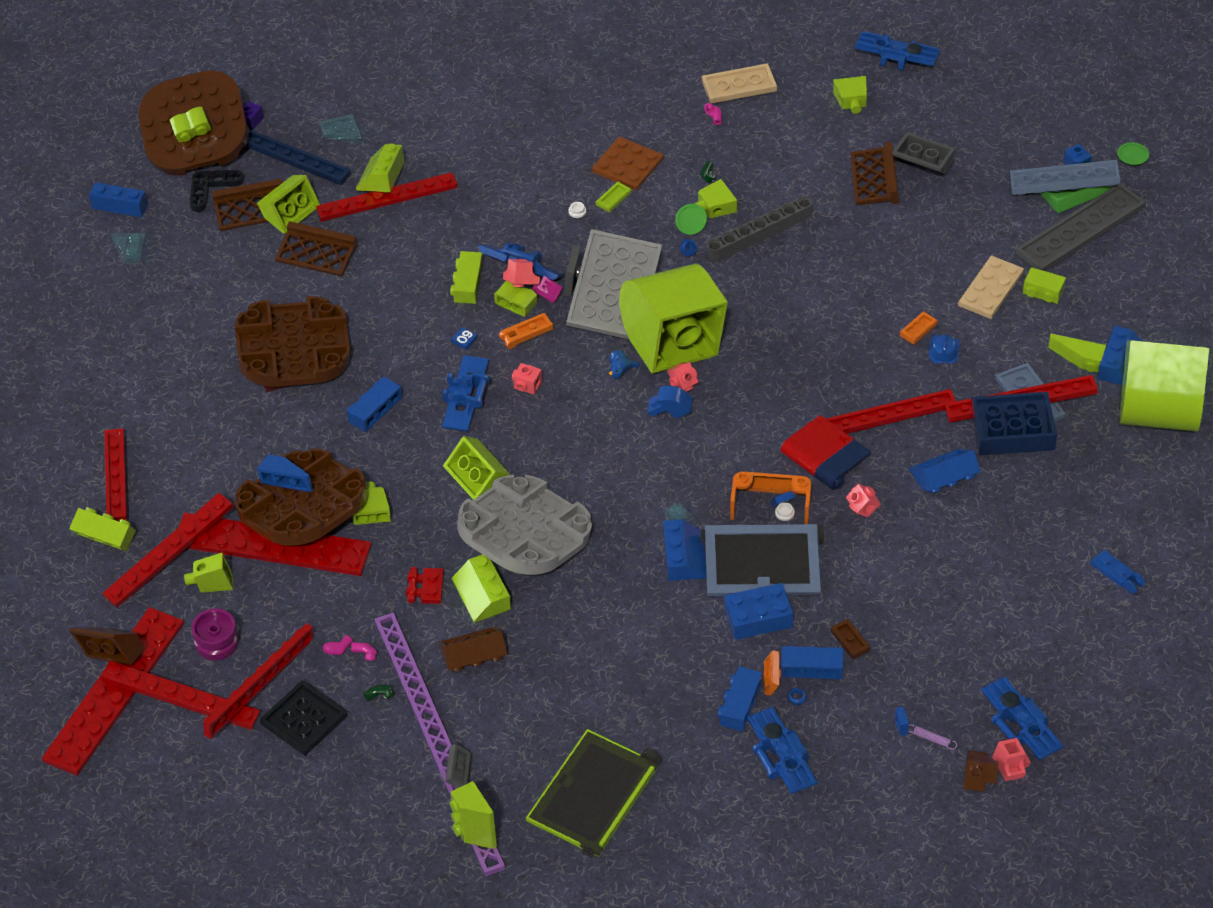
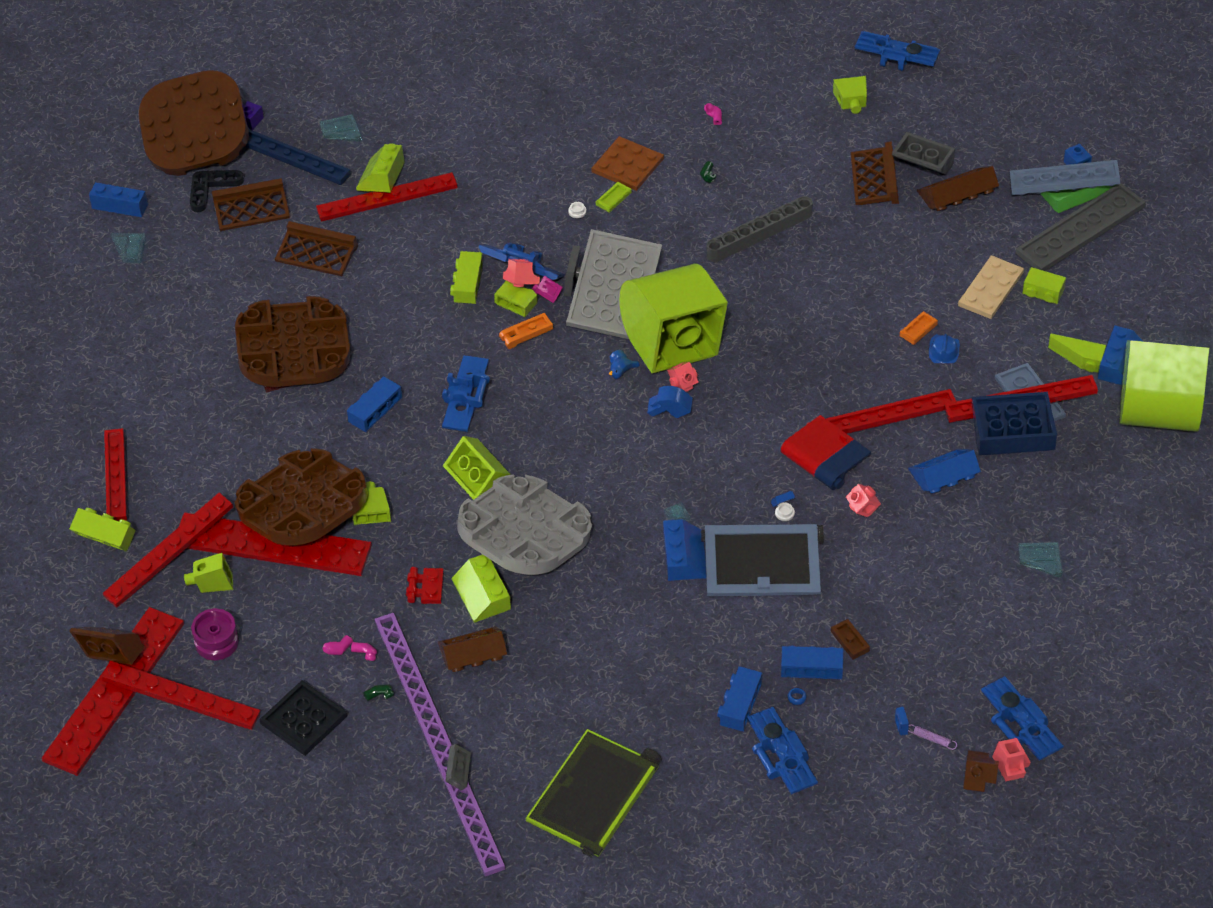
(190, 124): lime brick -> none
(254, 684): red plate -> none
(283, 473): blue slope -> none
(289, 202): lime slope -> none
(464, 338): blue tile -> none
(472, 816): lime slope -> none
(527, 378): coral brick -> none
(691, 219): bright green piece -> none
(692, 247): blue plate -> none
(717, 200): lime torso -> none
(739, 83): tan plate -> none
(758, 611): blue brick -> none
(771, 483): orange windscreen -> none
(771, 673): orange plate -> none
(959, 187): none -> reddish brown slope
(1041, 557): none -> clear light blue wing
(1117, 571): blue hinge -> none
(1133, 153): bright green piece -> none

